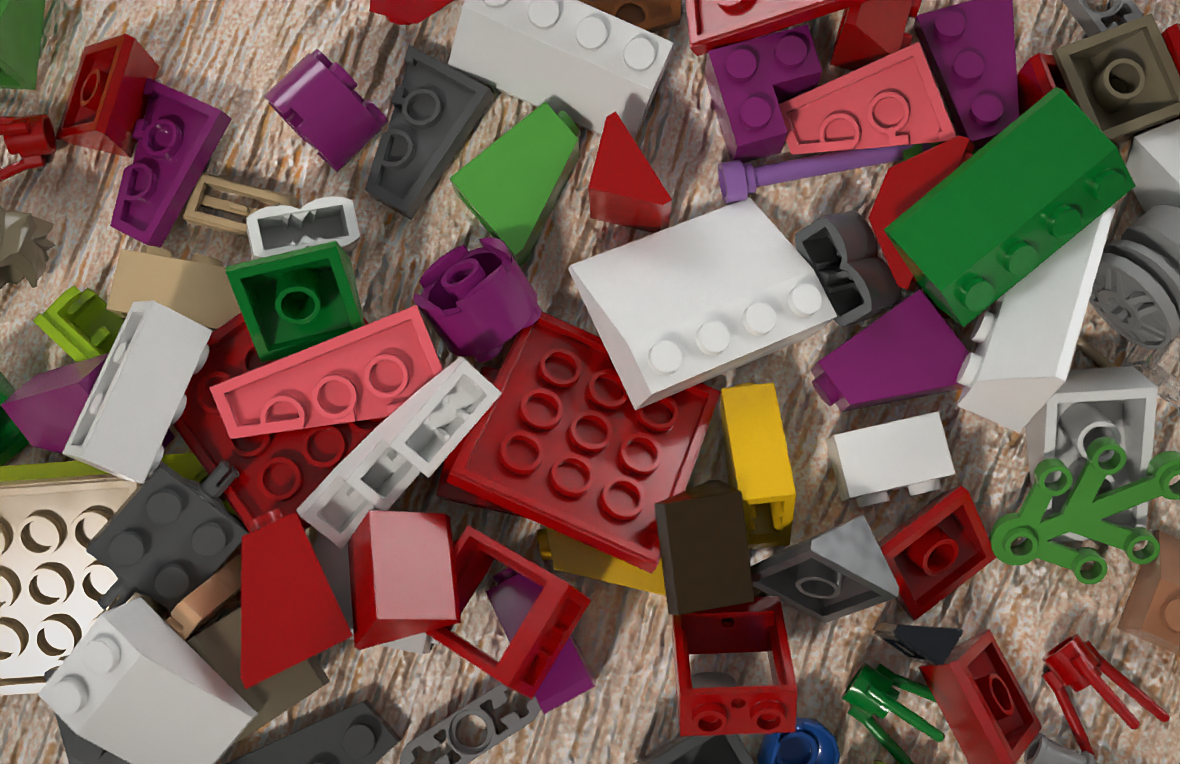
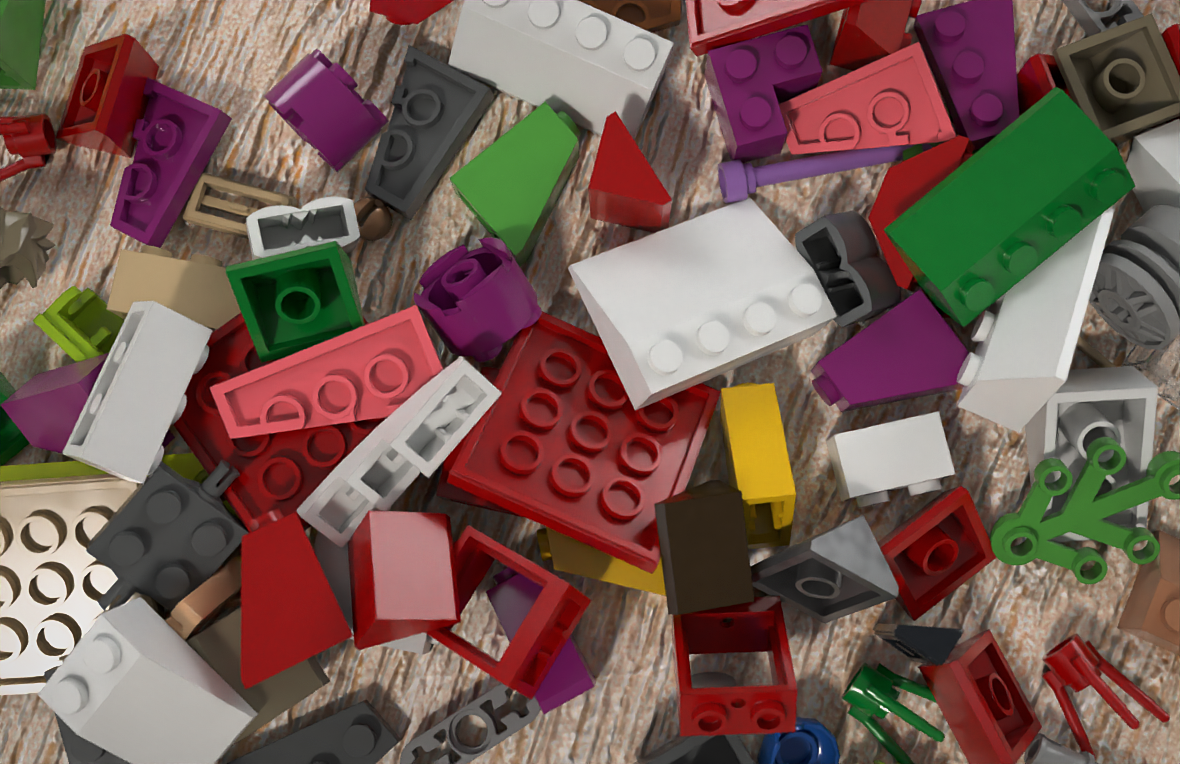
(378, 222): none -> medium nougat hinge

